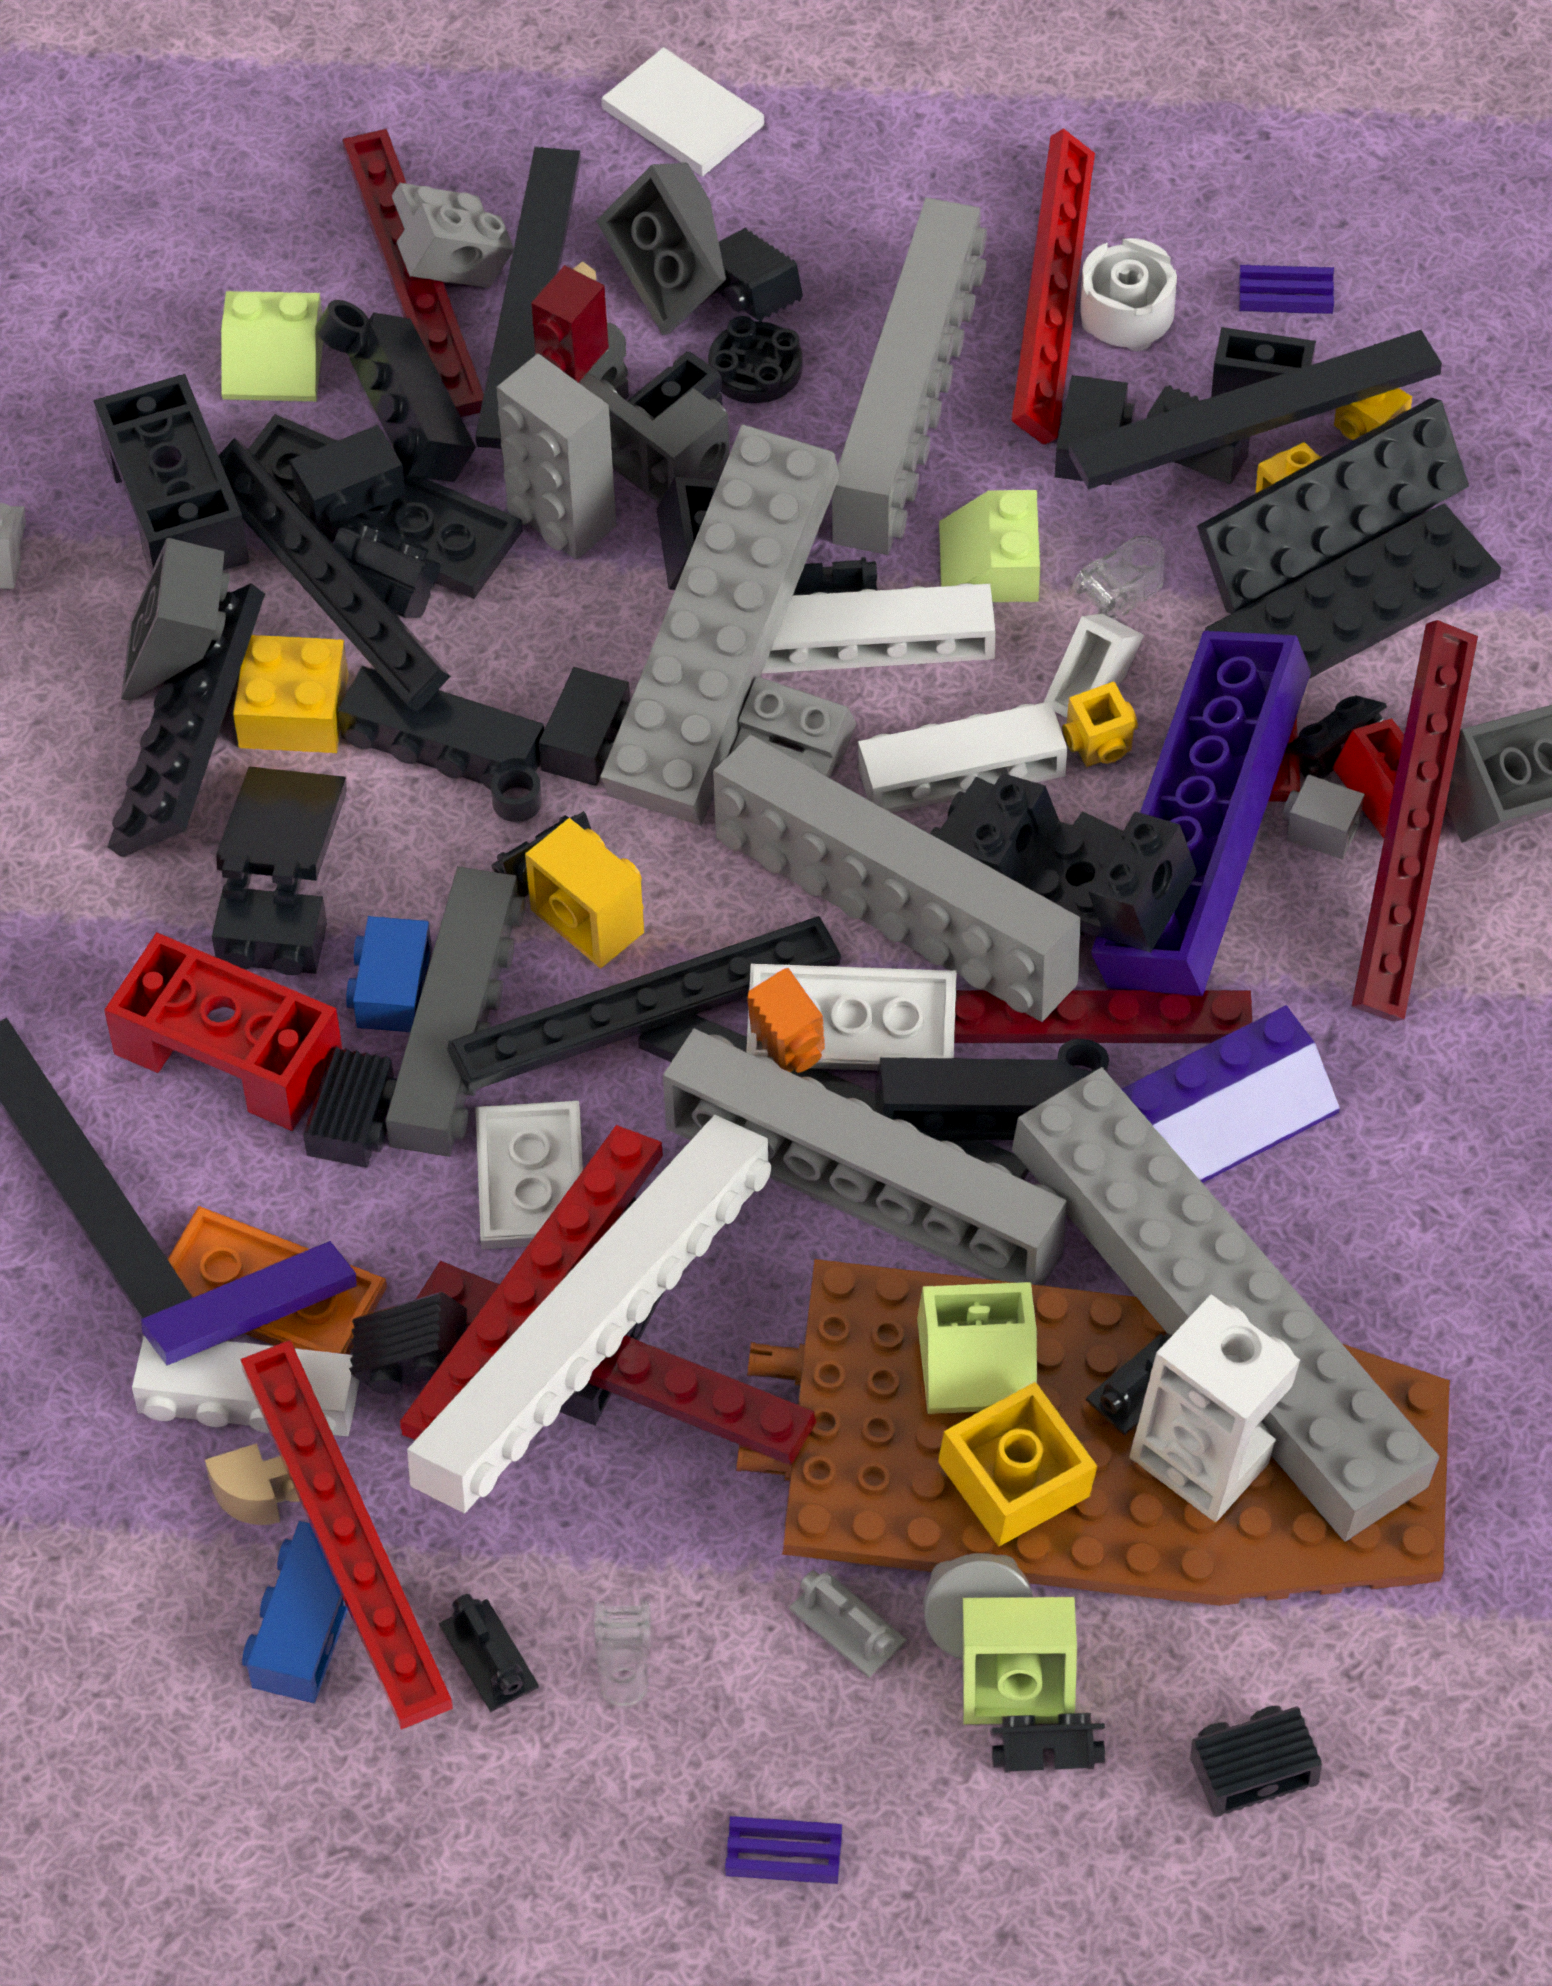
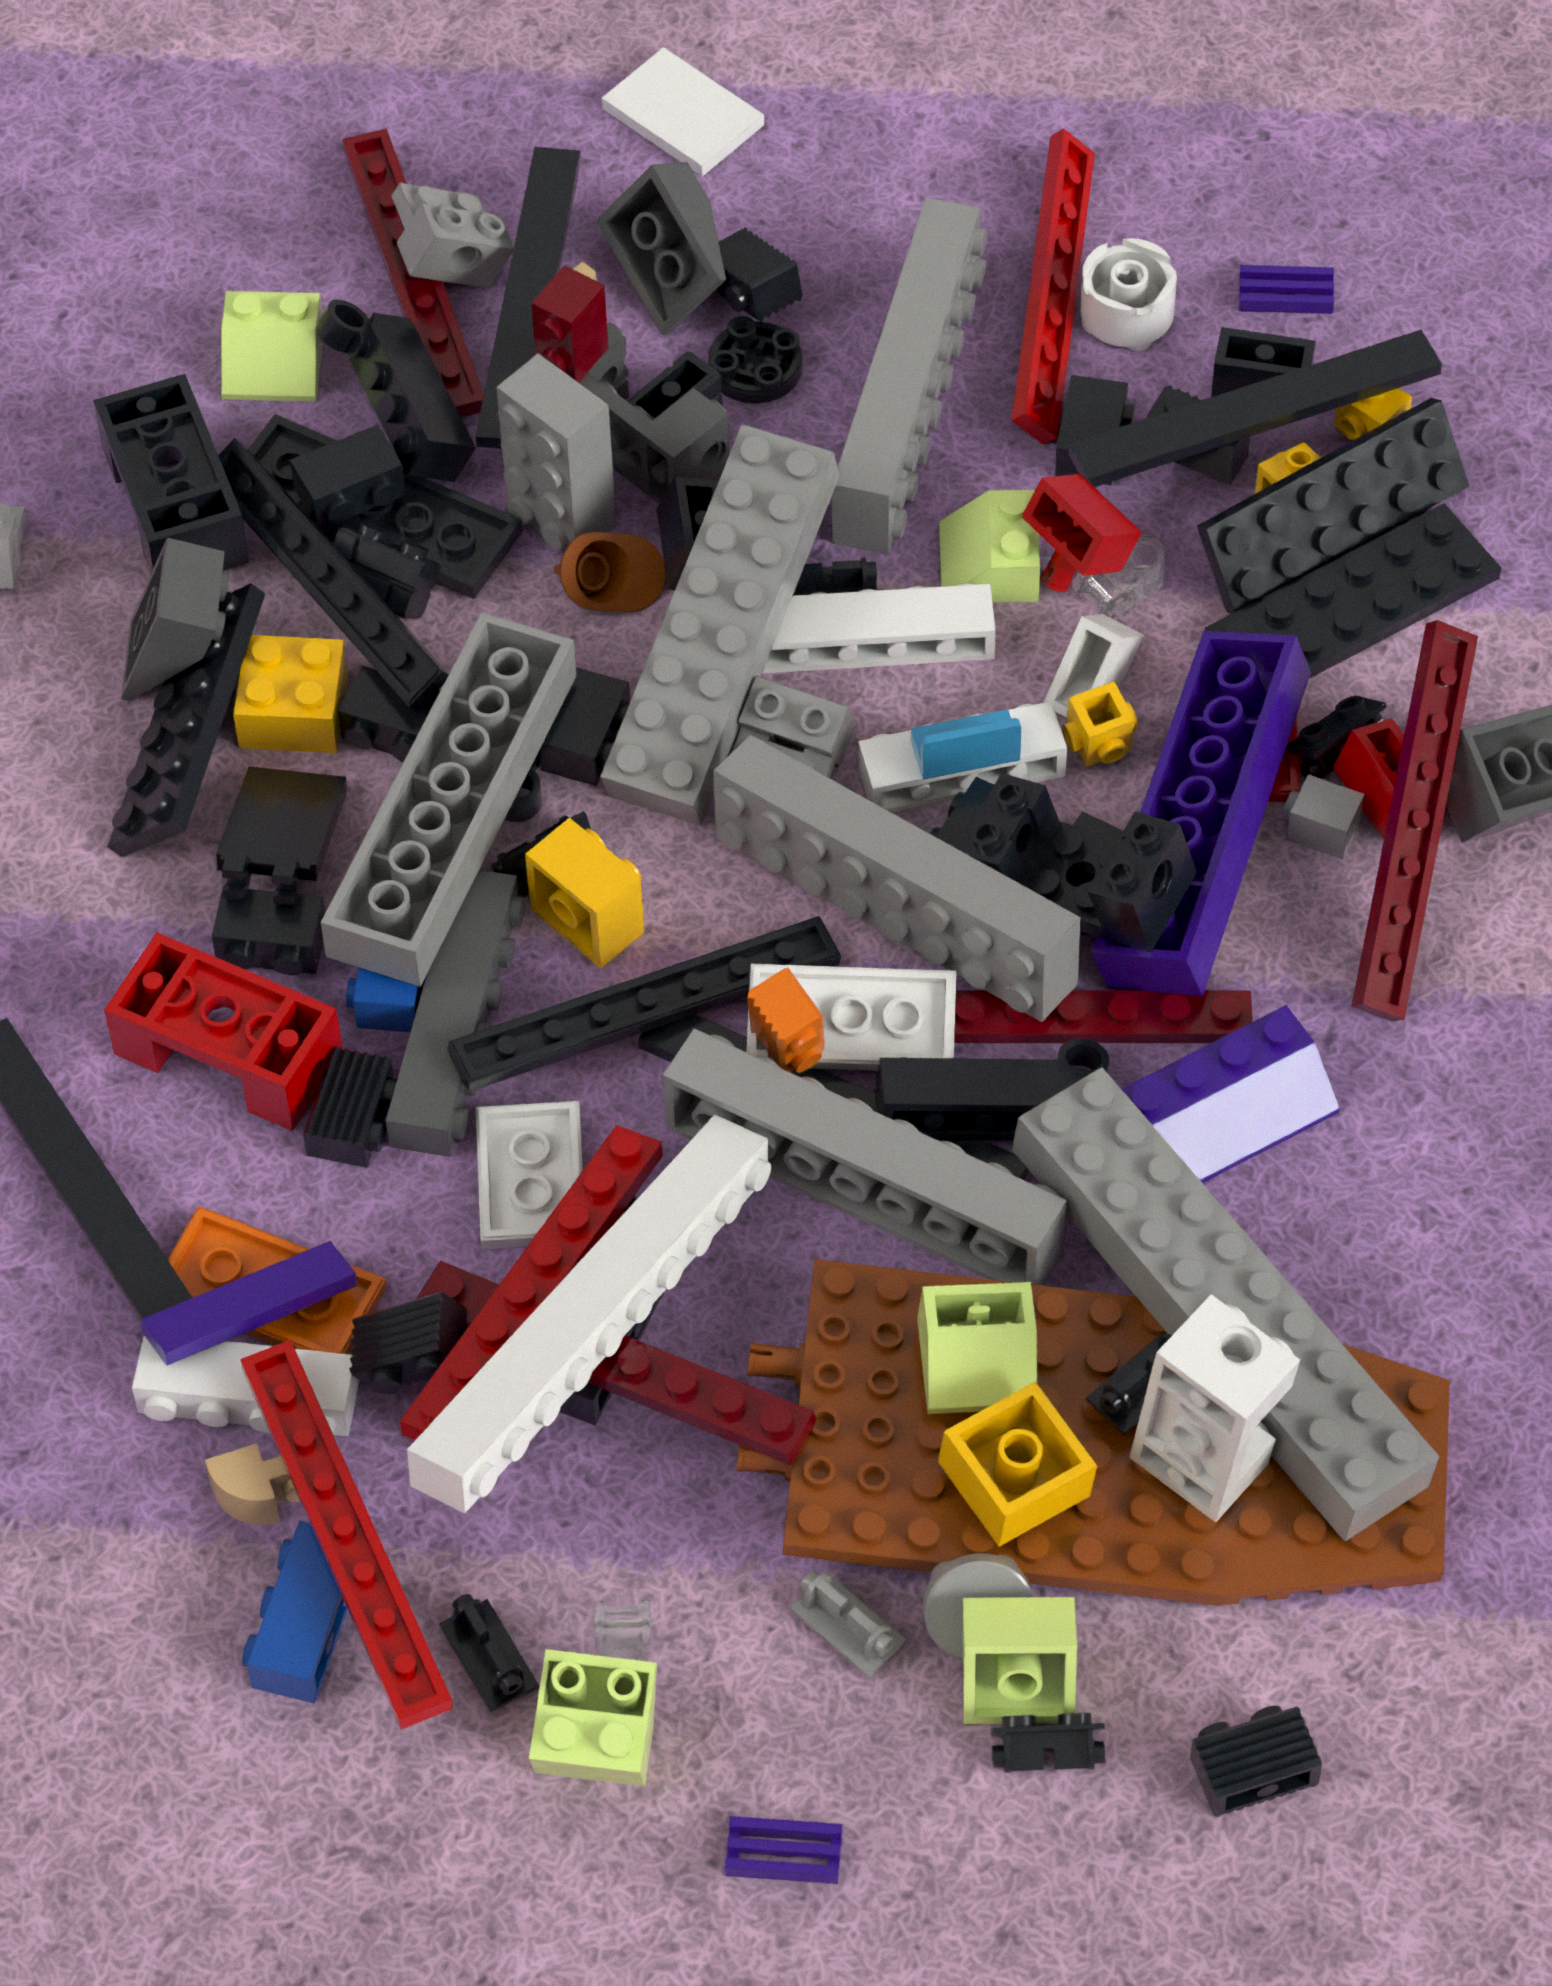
(449, 799): none -> light grey brick
(594, 1718): none -> yellowish green slope
(611, 572): none -> dark orange piece
(966, 744): none -> dark azure panel
(1081, 528): none -> red brick

